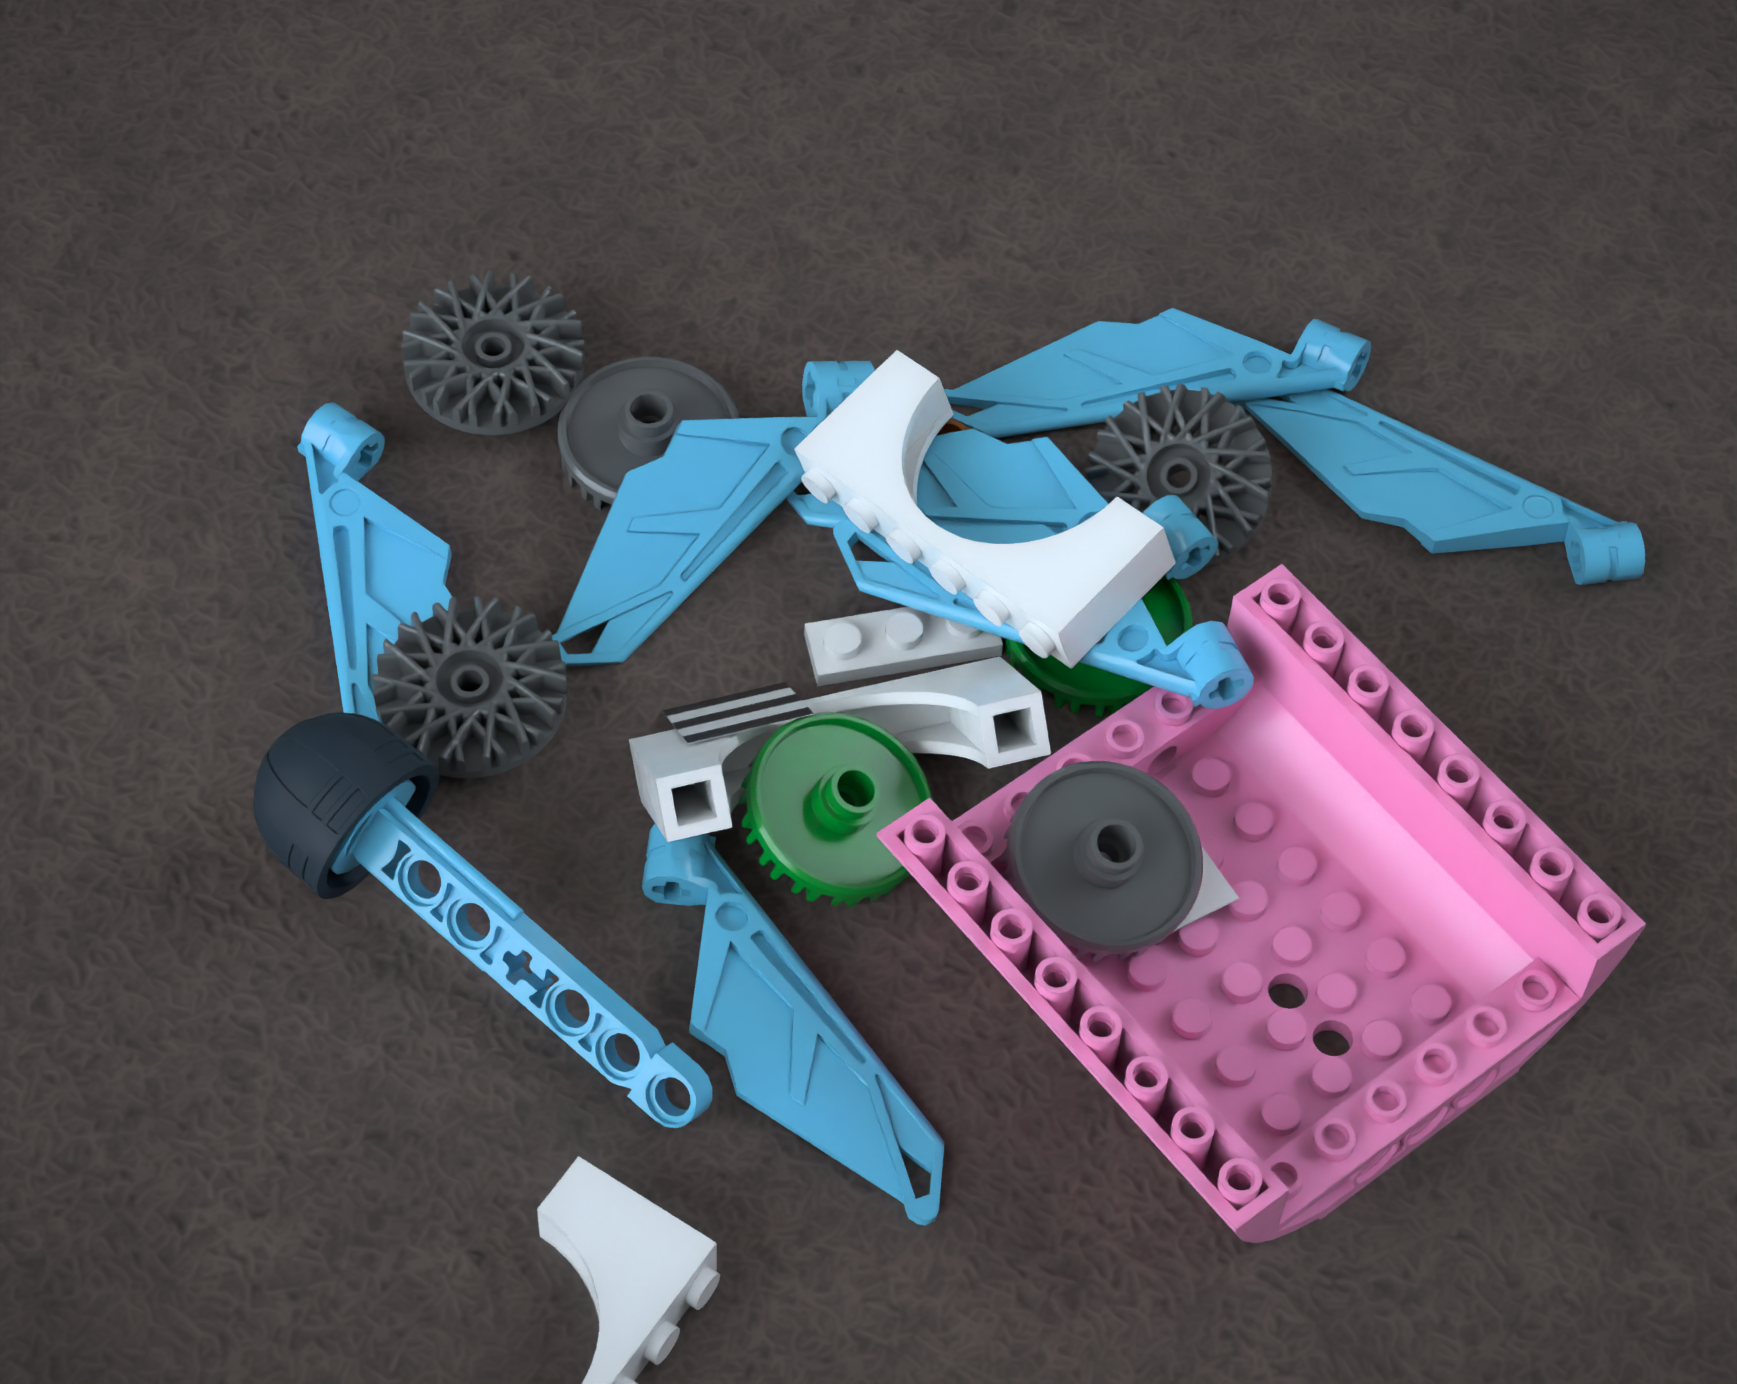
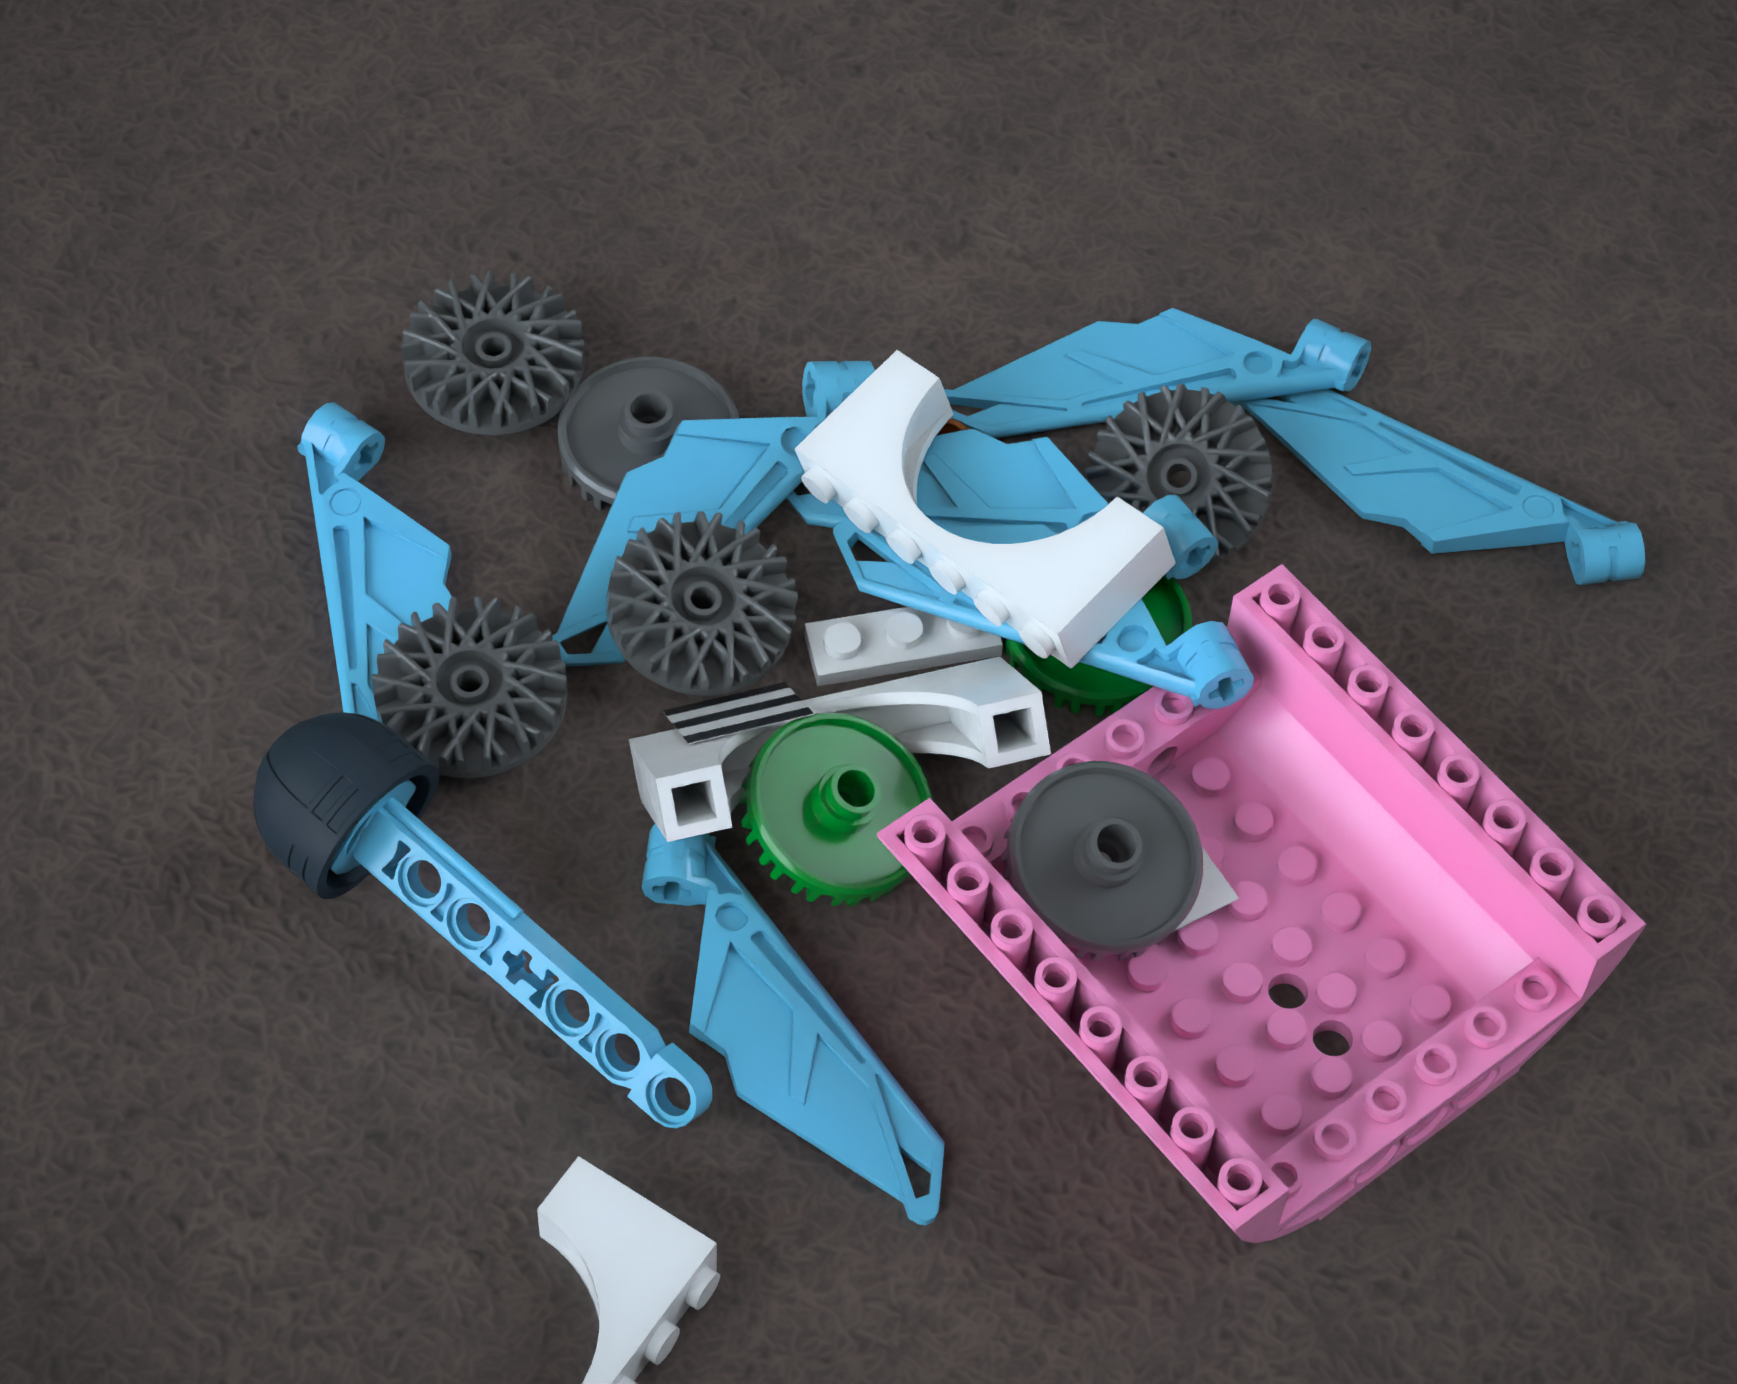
(700, 605): none -> dark grey wheel

